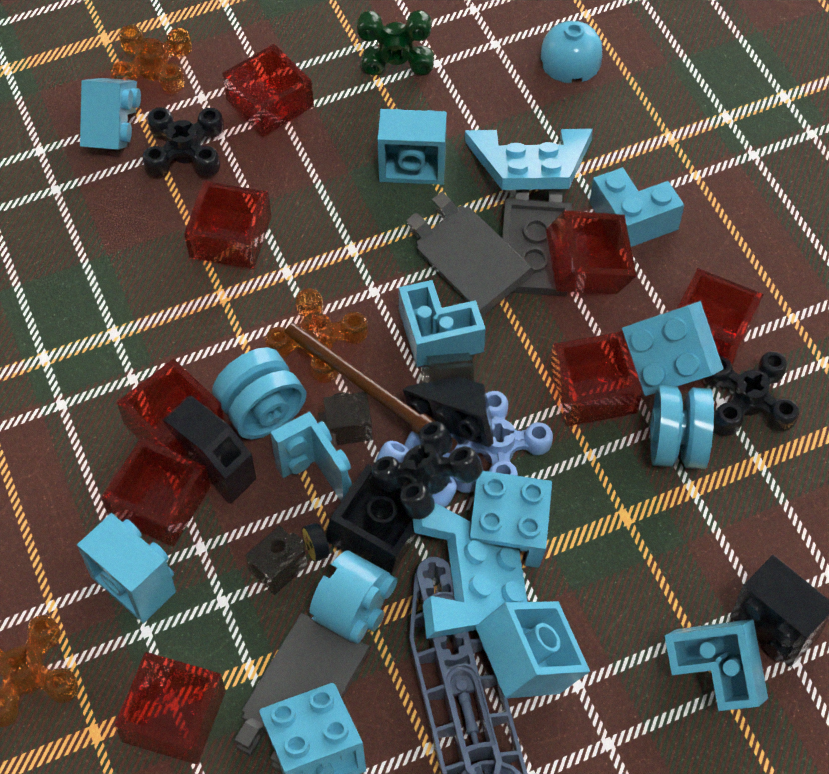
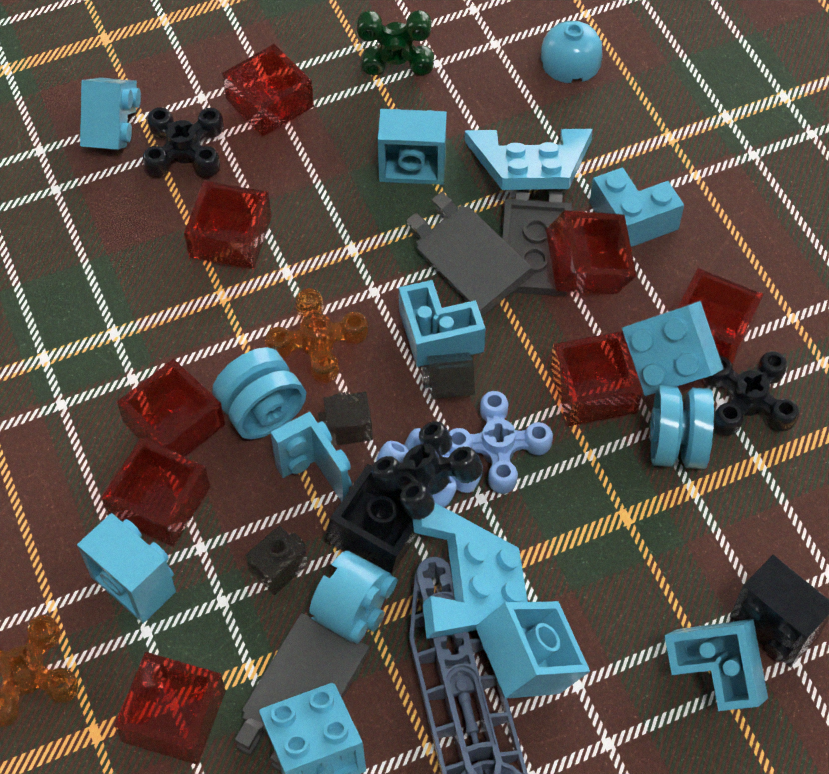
(153, 57): clear orange gear -> none
(214, 446): black slope -> none
(315, 542): black tile -> none
(361, 380): reddish brown bar -> none
(456, 404): black slope -> none
(512, 513): medium azure bracket -> none

